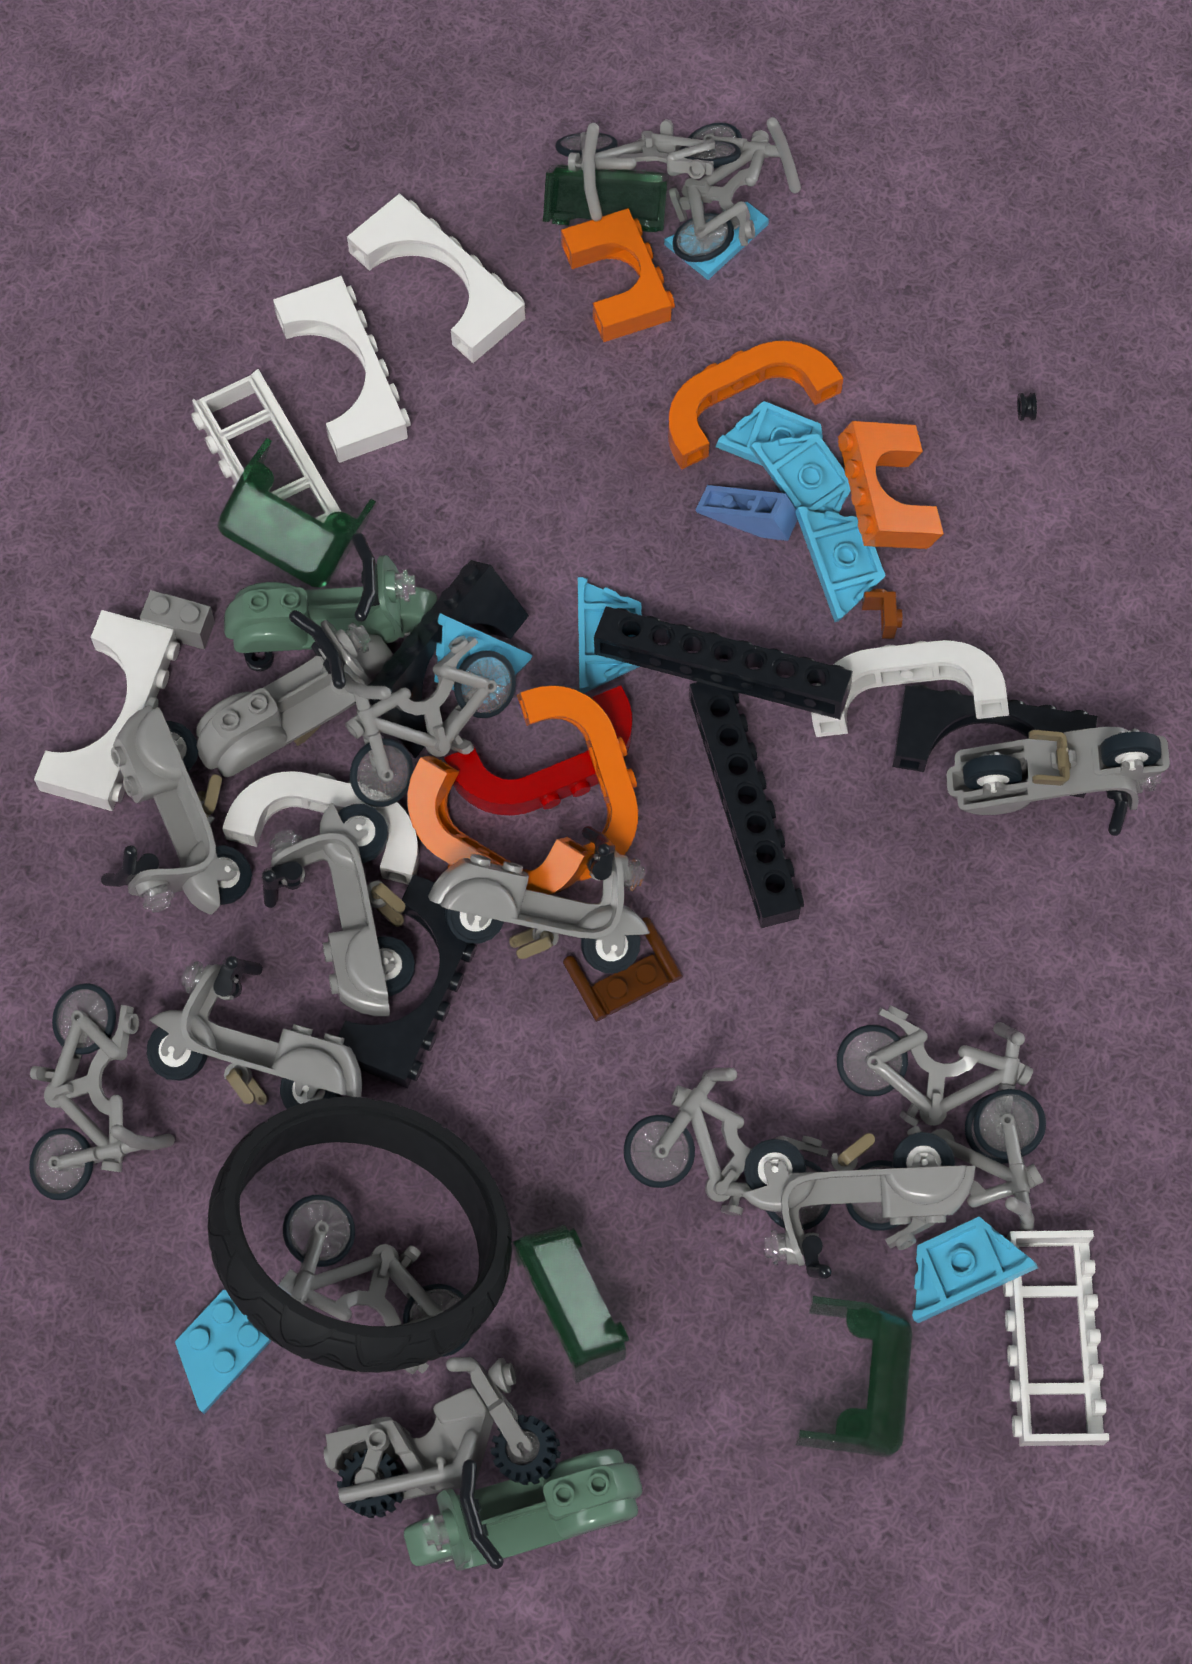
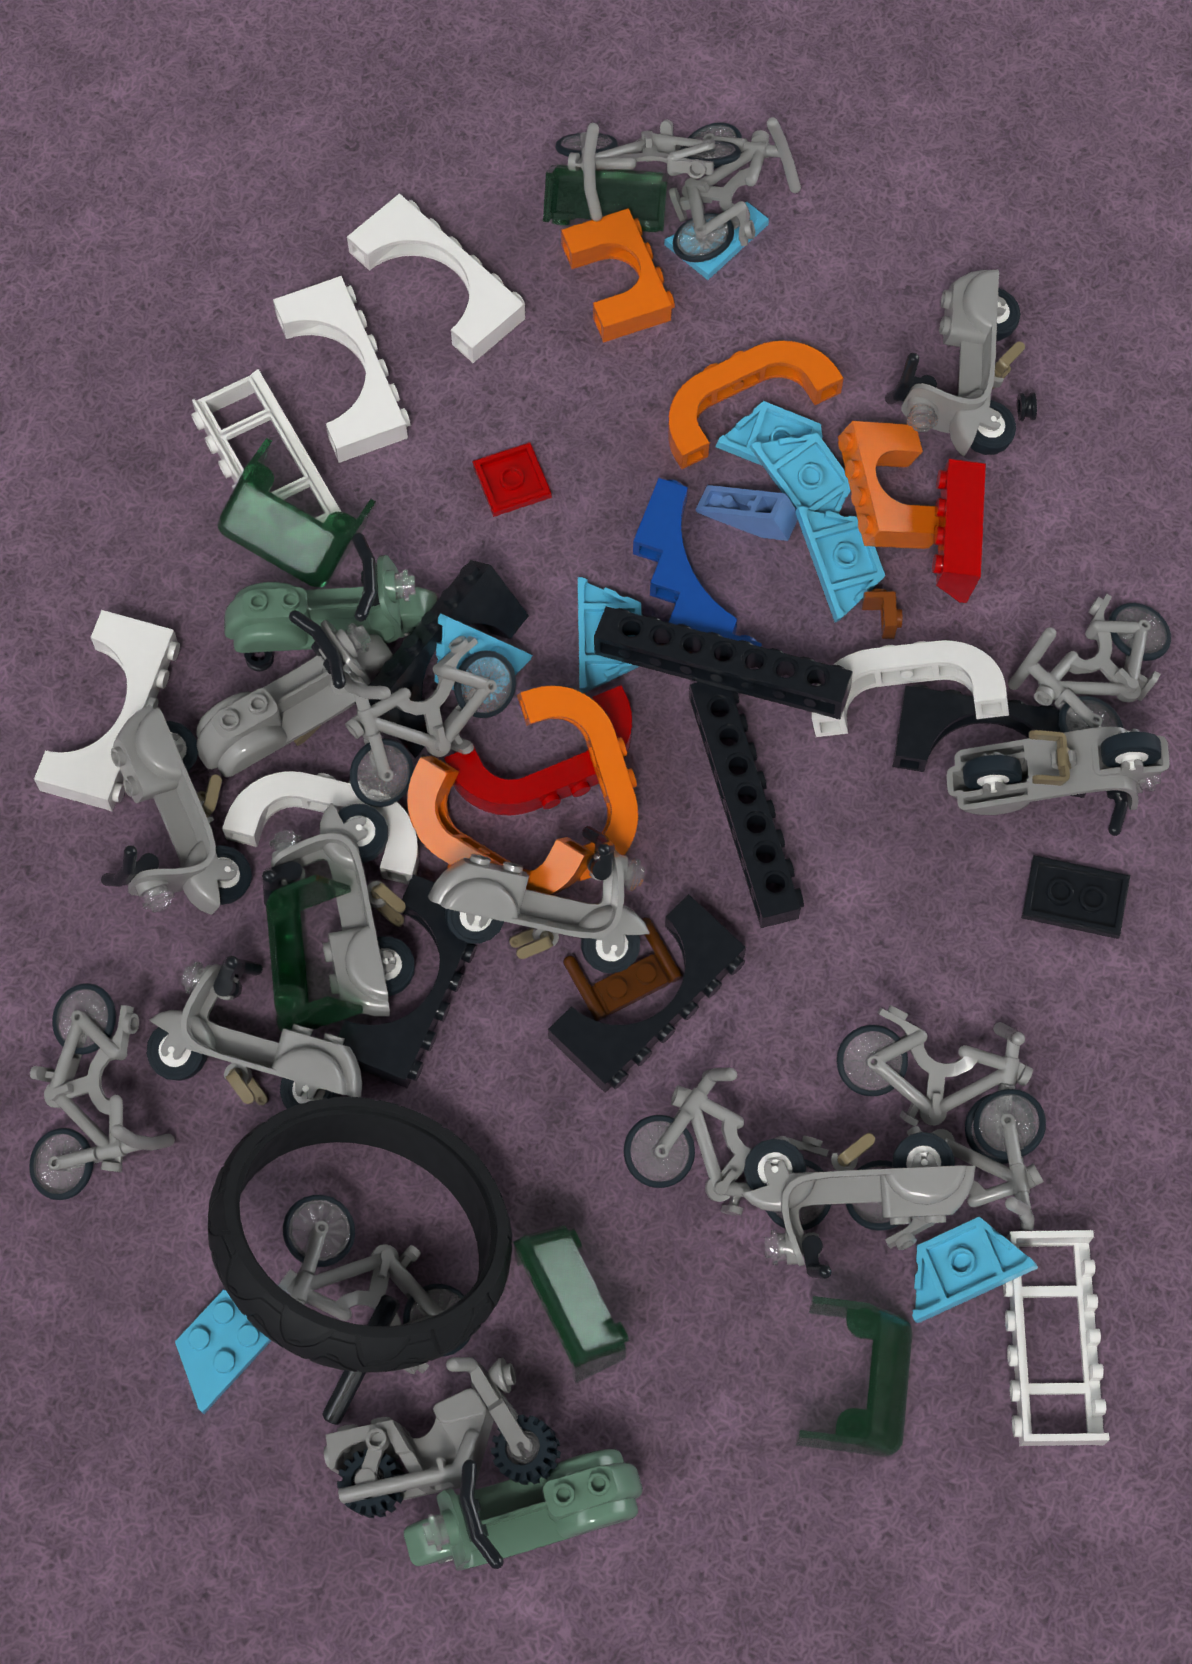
(188, 619): light grey brick -> none
(288, 955): none -> clear green windscreen
(350, 1381): none -> black axle
(511, 479): none -> red tile
(609, 1050): none -> black arch
(673, 580): none -> blue arch
(959, 528): none -> red slope
(974, 320): none -> light grey piece
(1075, 897): none -> black tile
(1134, 630): none -> light grey piece

